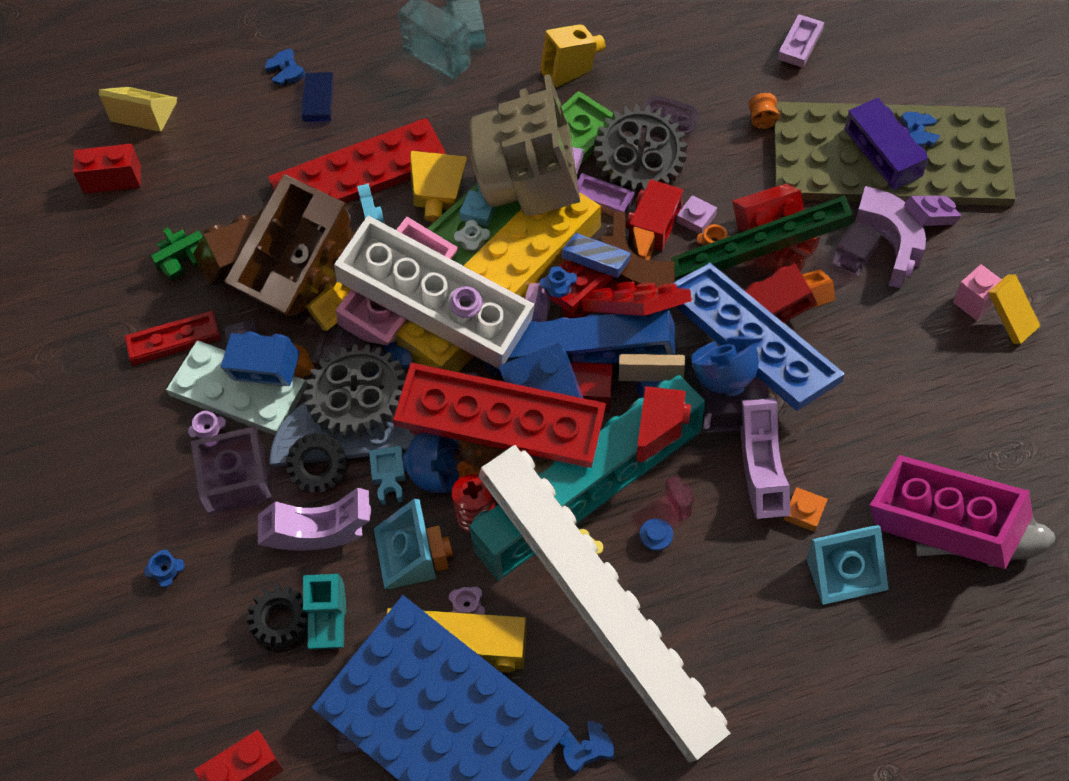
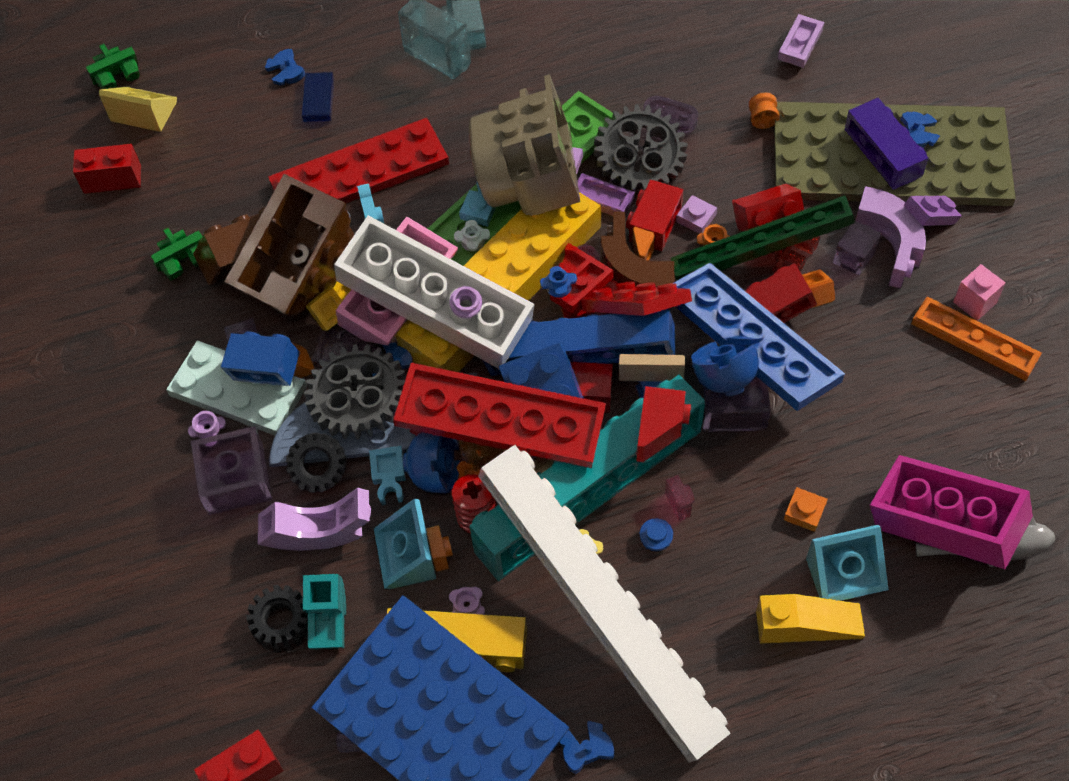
(112, 63): none -> green hips
(162, 559): blue plate -> none
(172, 337): red tile -> none
(436, 181): yellow torso -> none
(541, 301): lavender plate -> none
(569, 53): yellow torso -> none
(596, 255): blue tile -> none
(761, 458): lavender arch -> none
(807, 619): none -> yellow slope
(976, 338): none -> orange tile
(1014, 309): yellow tile -> none

